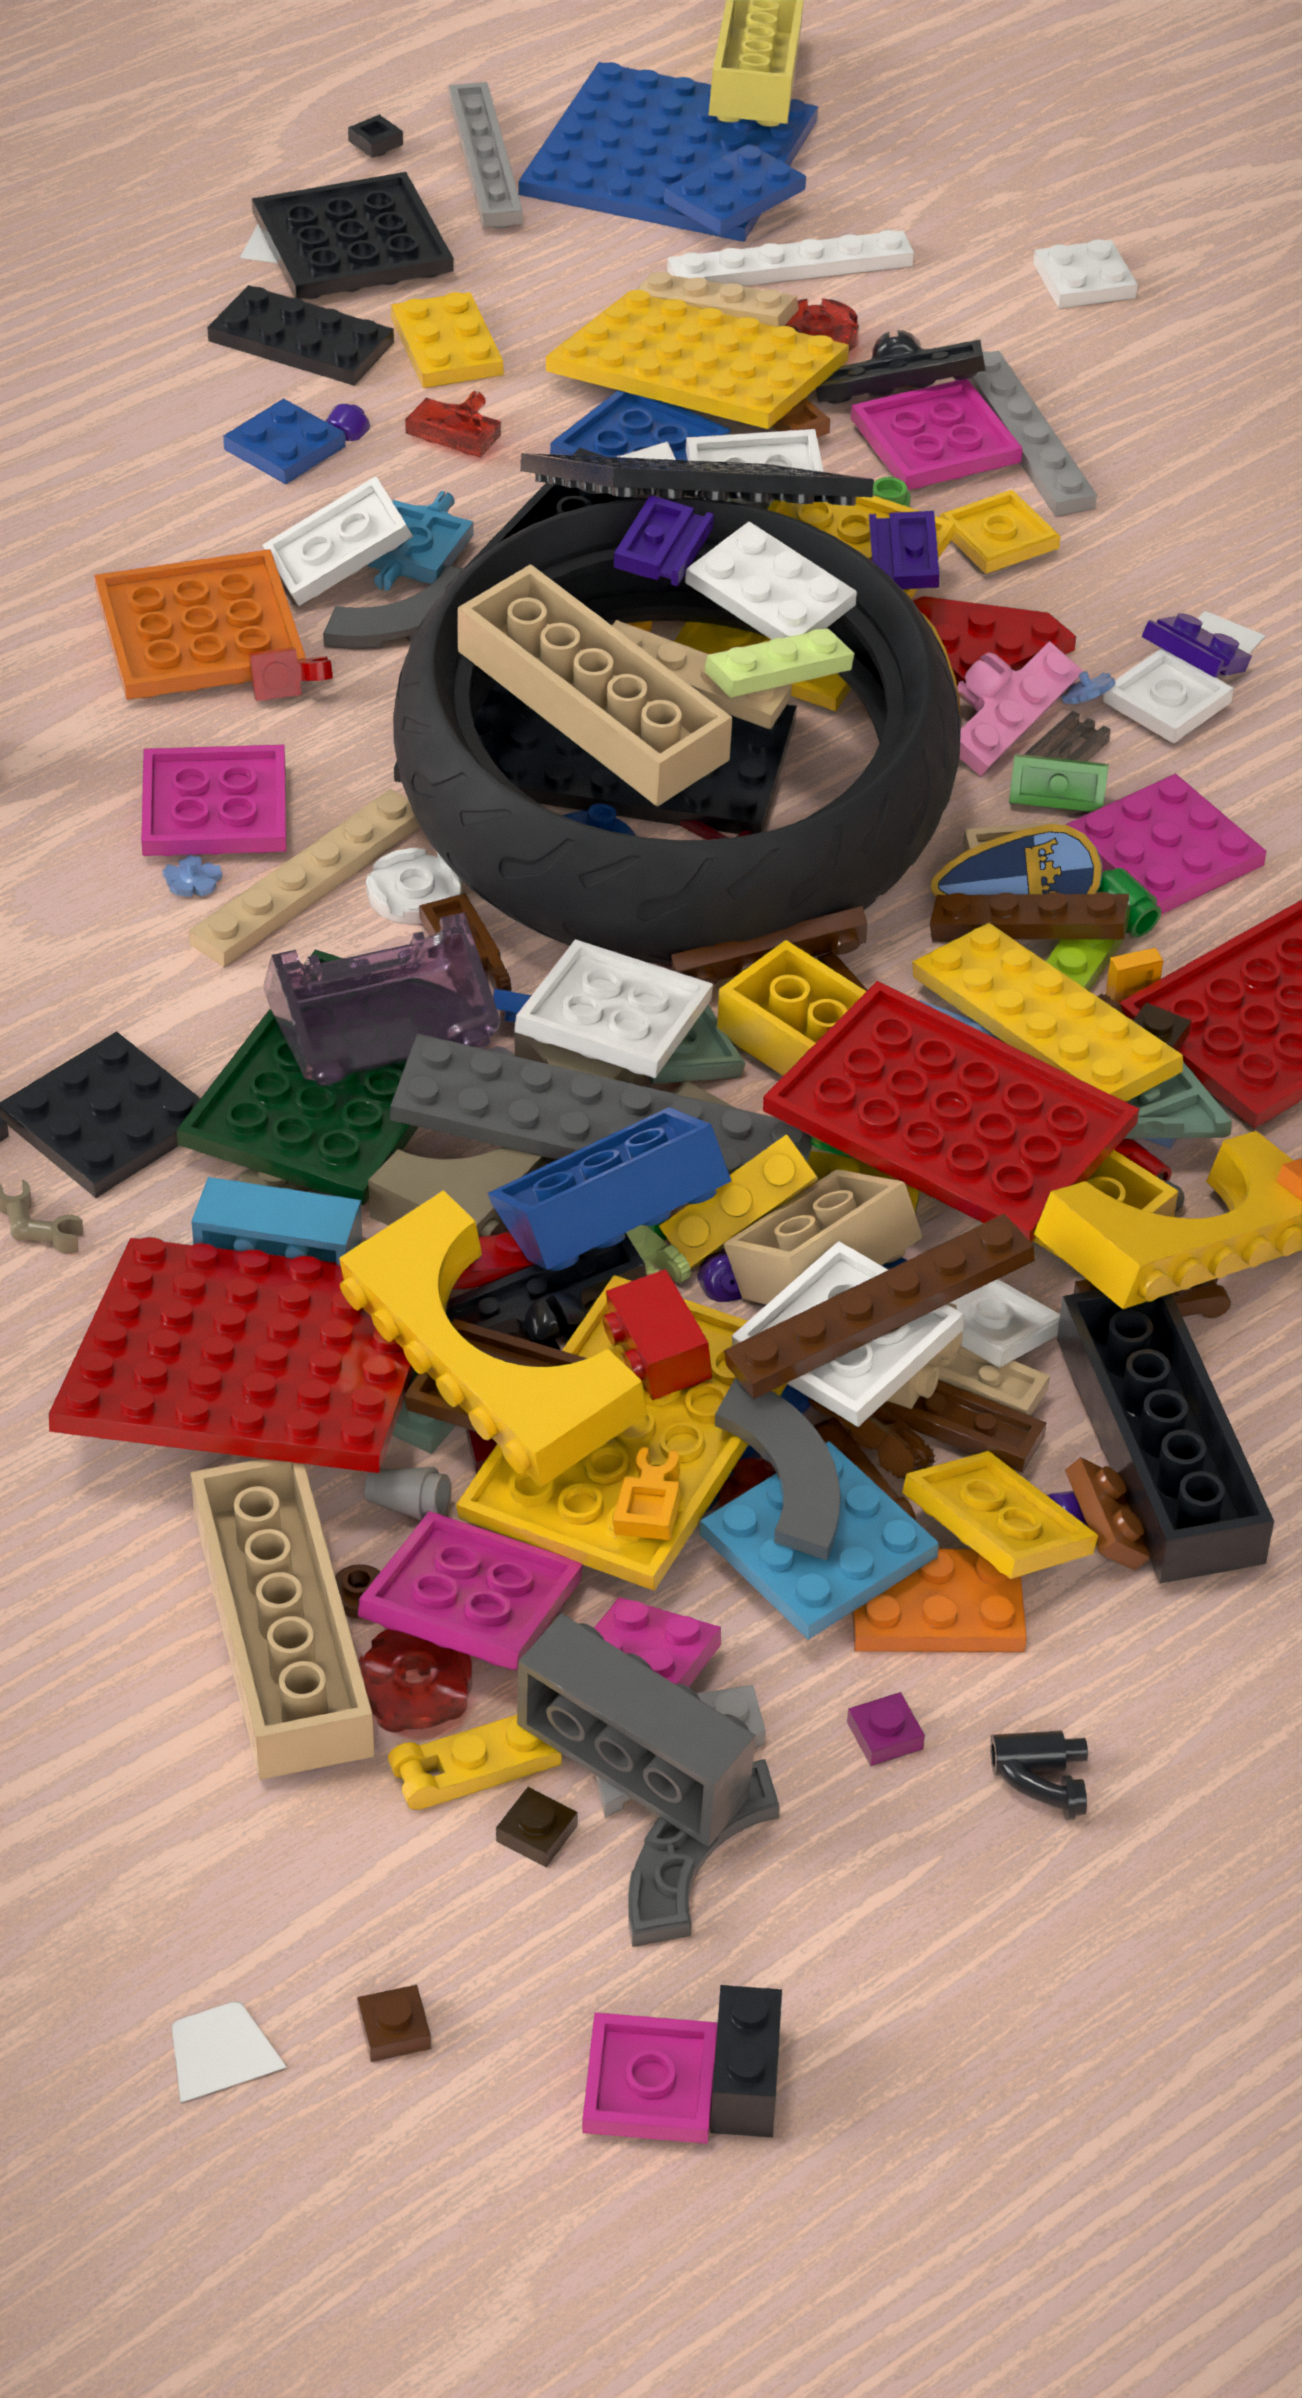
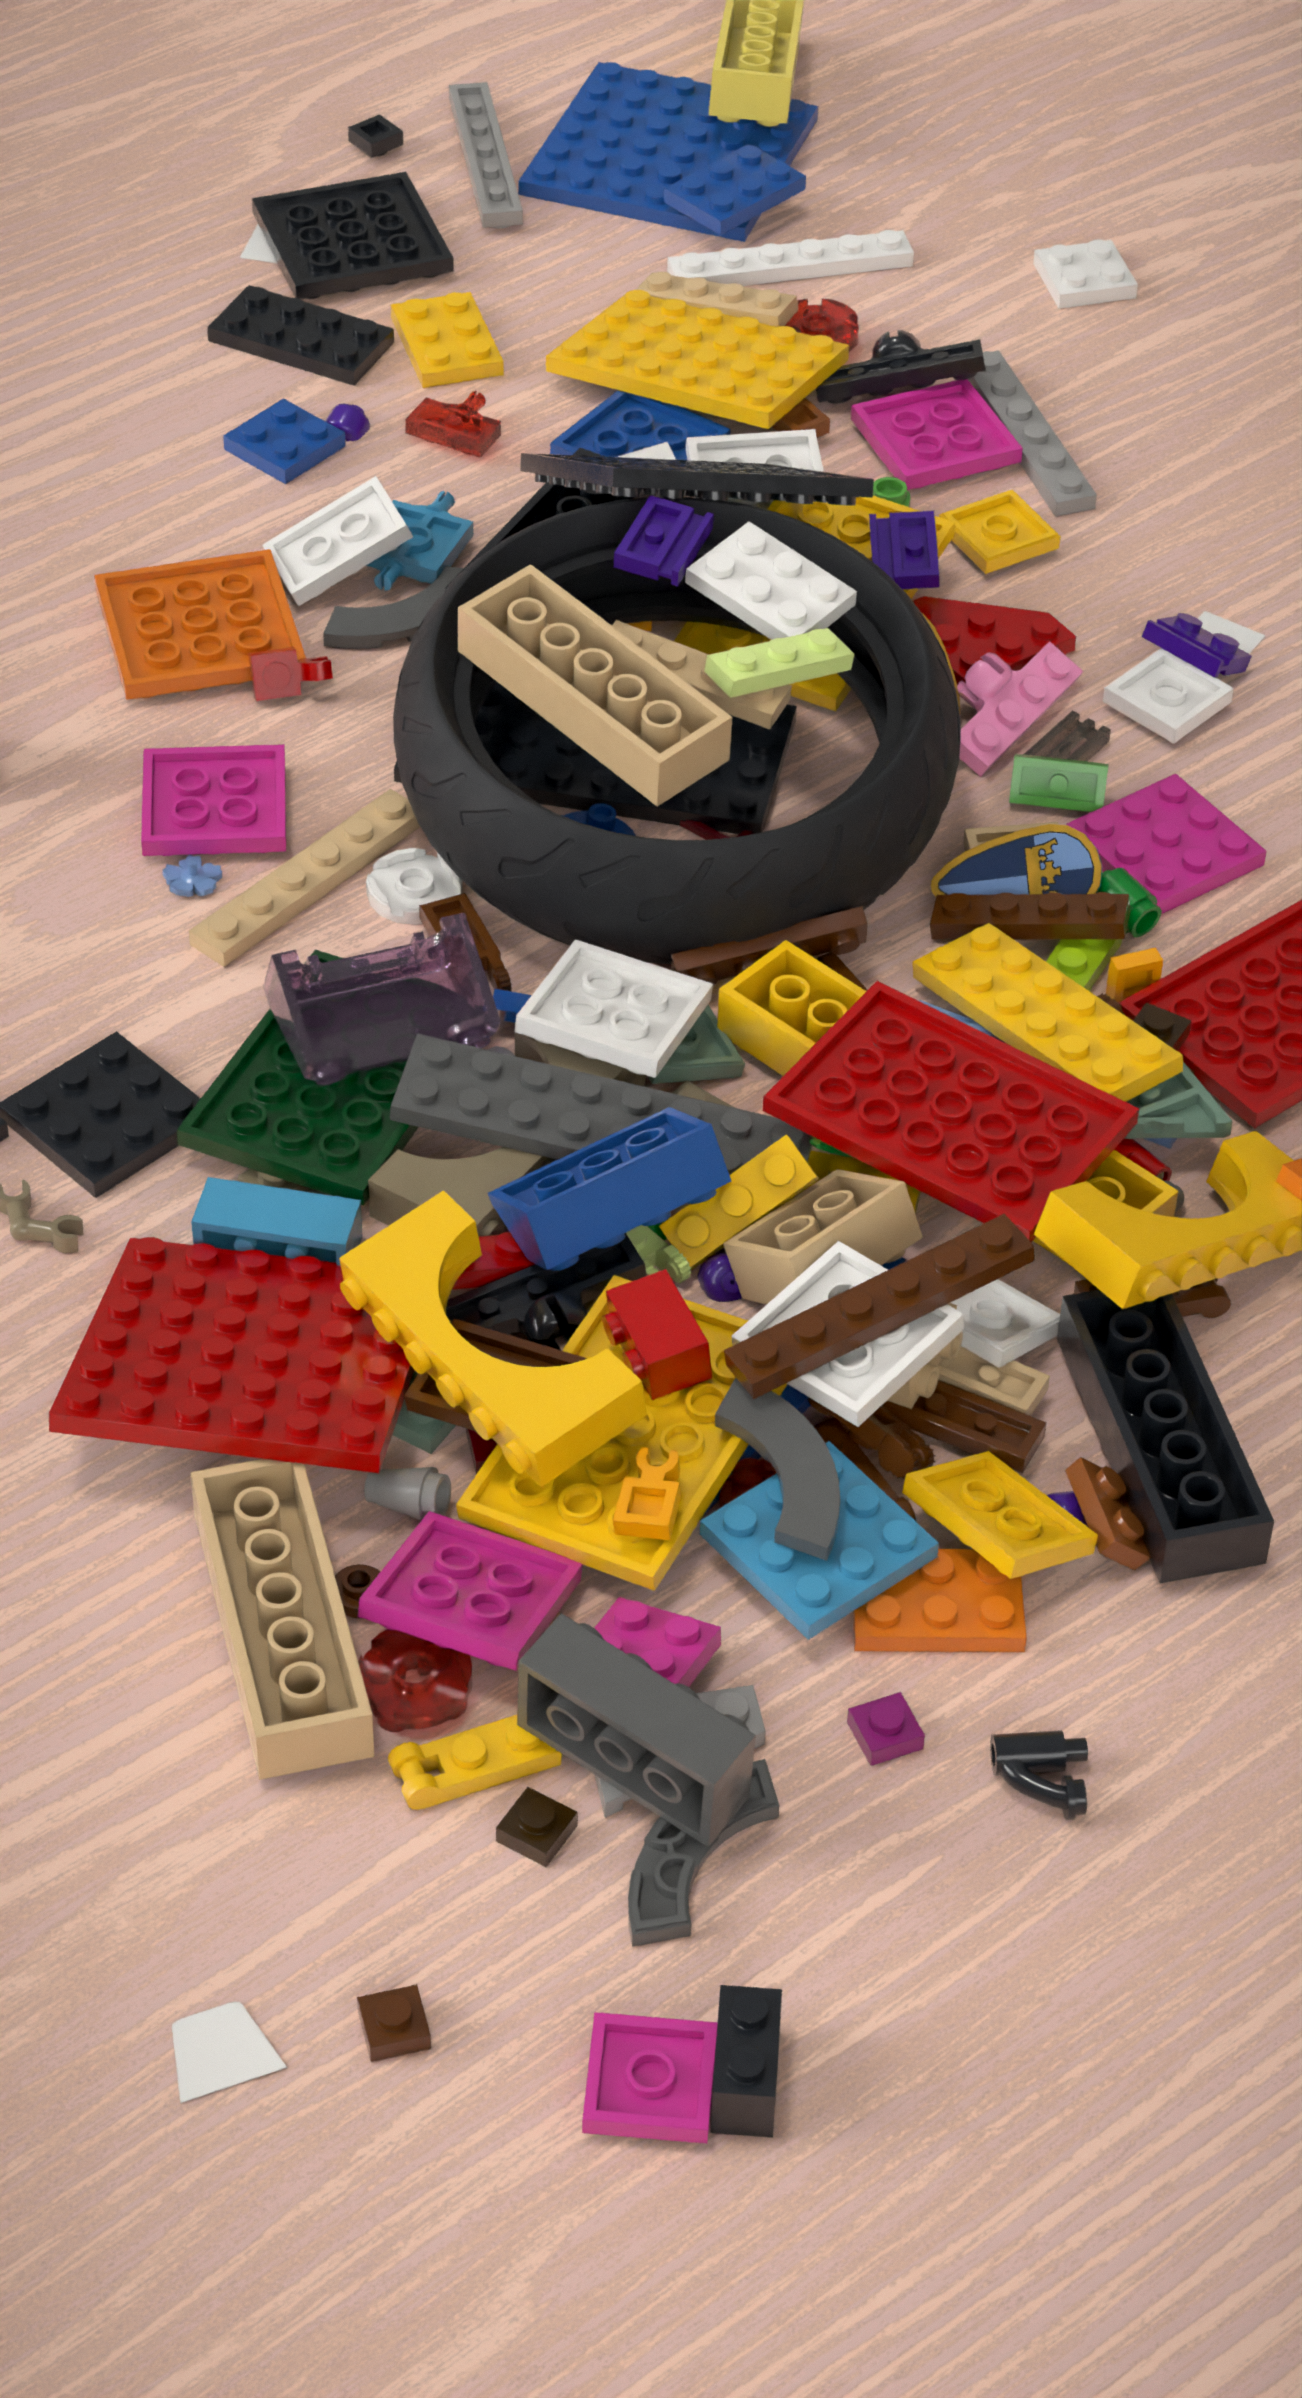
(1088, 689): medium blue plant -> none

